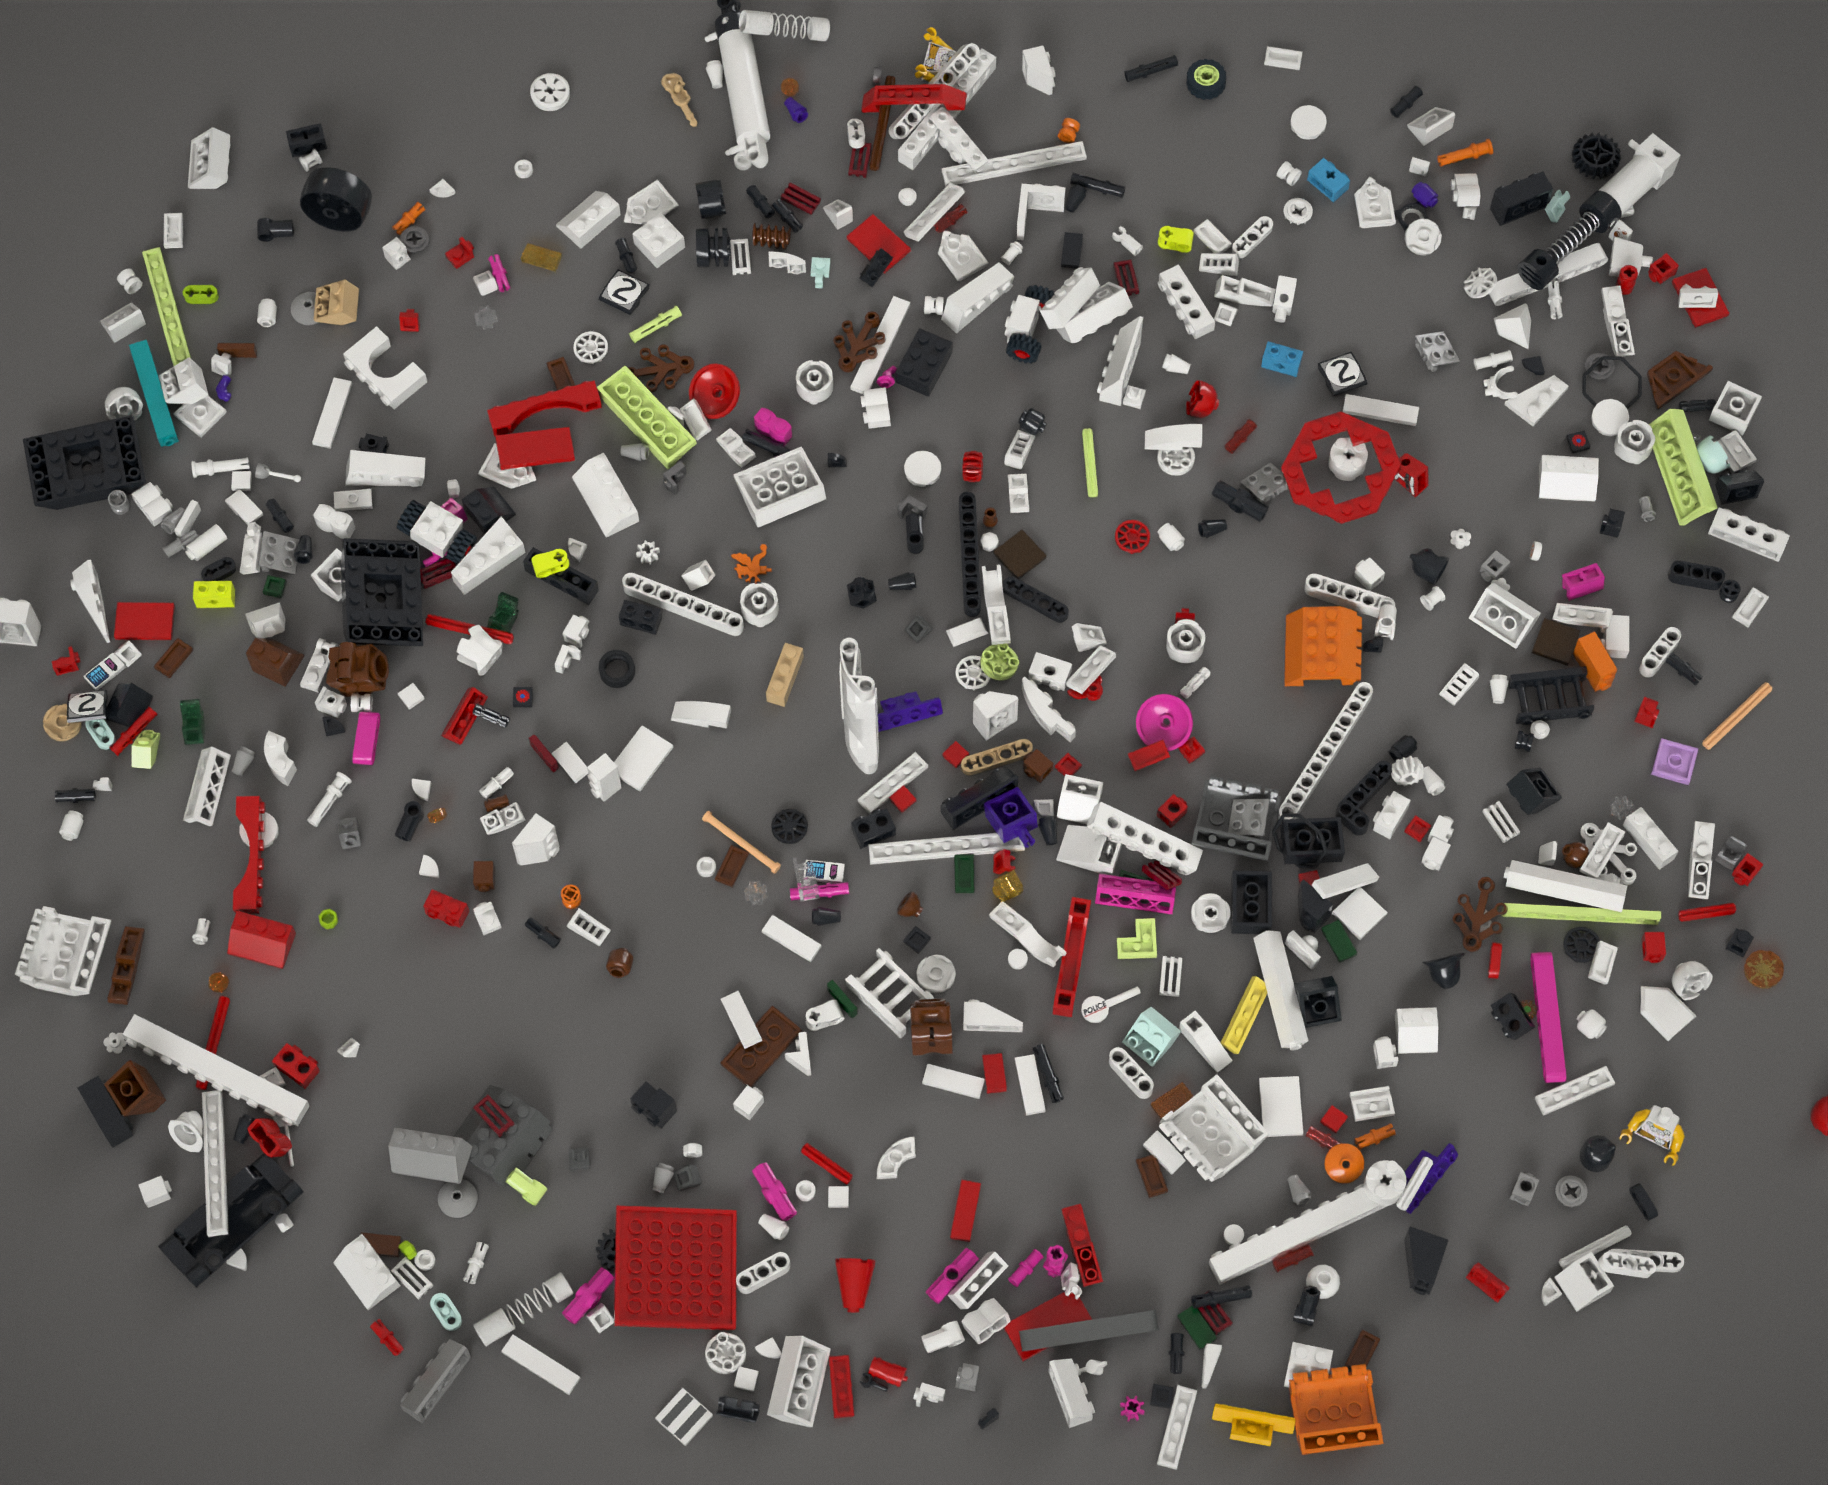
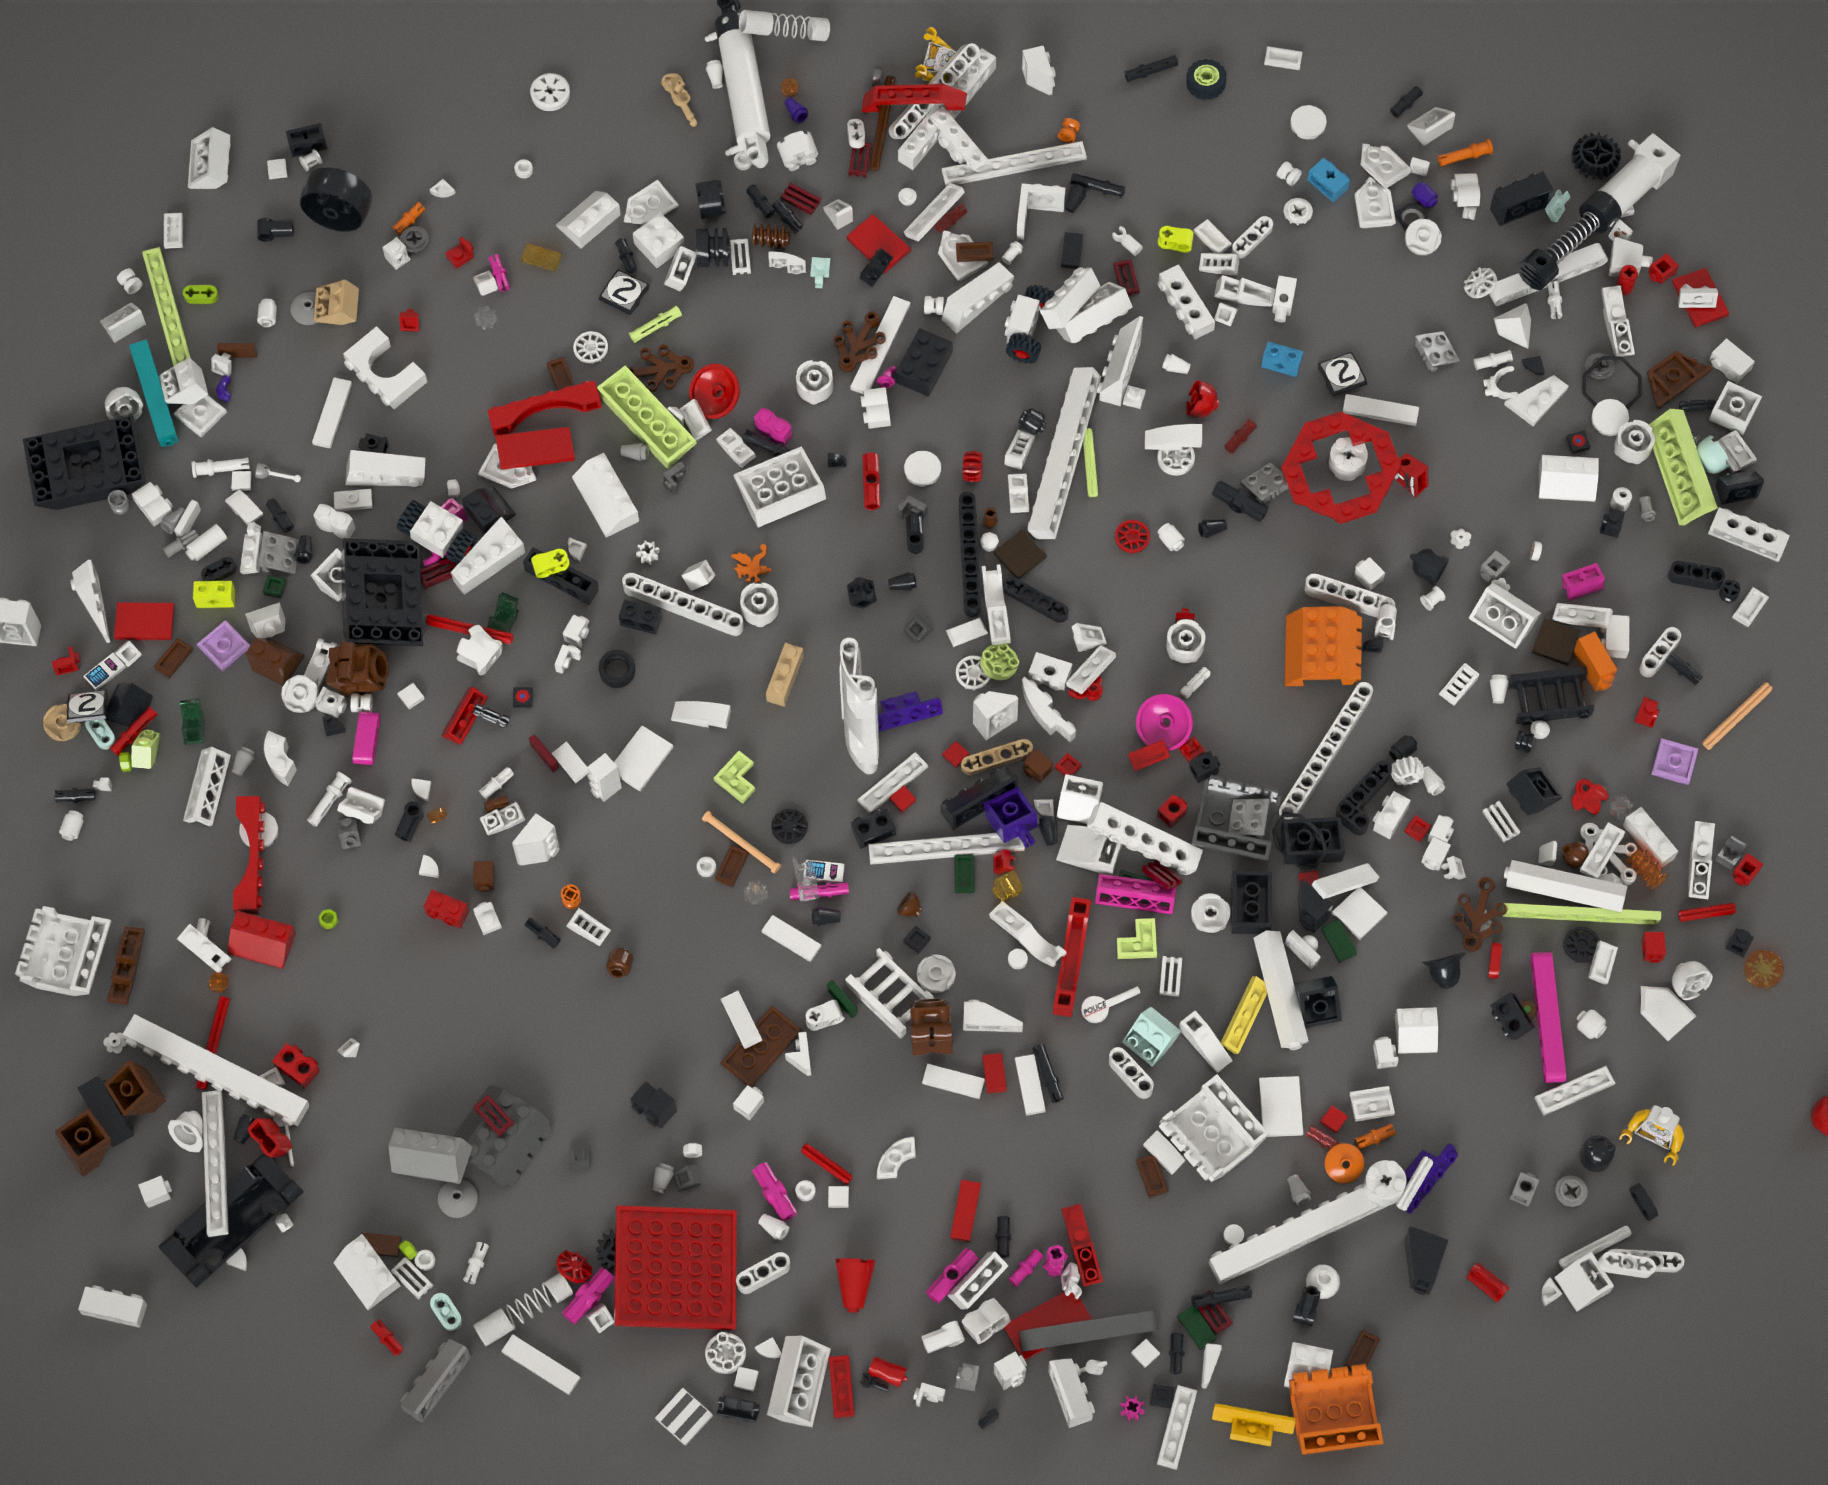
(83, 1141): none -> reddish brown slope
(113, 1306): none -> white brick
(125, 761): none -> lime tile
(203, 948): none -> white plate
(223, 645): none -> lavender tile
(277, 168): none -> white tile
(300, 693): none -> white tile
(362, 805): none -> white bracket
(530, 1189): yellowish green piece -> none
(573, 1266): none -> red wheel
(680, 268): none -> white brick
(732, 779): none -> yellowish green plate
(797, 150): none -> white brick
(871, 472): none -> red piece
(974, 251): none -> reddish brown tile
(1003, 1236): none -> black pin
(1010, 1370): none -> white brick
(1064, 453): none -> white brick
(1145, 1353): none -> white tile
(1171, 1100): clear orange tile -> none
(1204, 766): none -> black brick
(1292, 1258): clear red pin -> none
(1383, 164): none -> white tile
(1455, 867): none -> white tile
(1588, 799): none -> red plate
(1621, 499): none -> white brick
(1647, 868): none -> clear orange piece
(1731, 361): none -> white brick

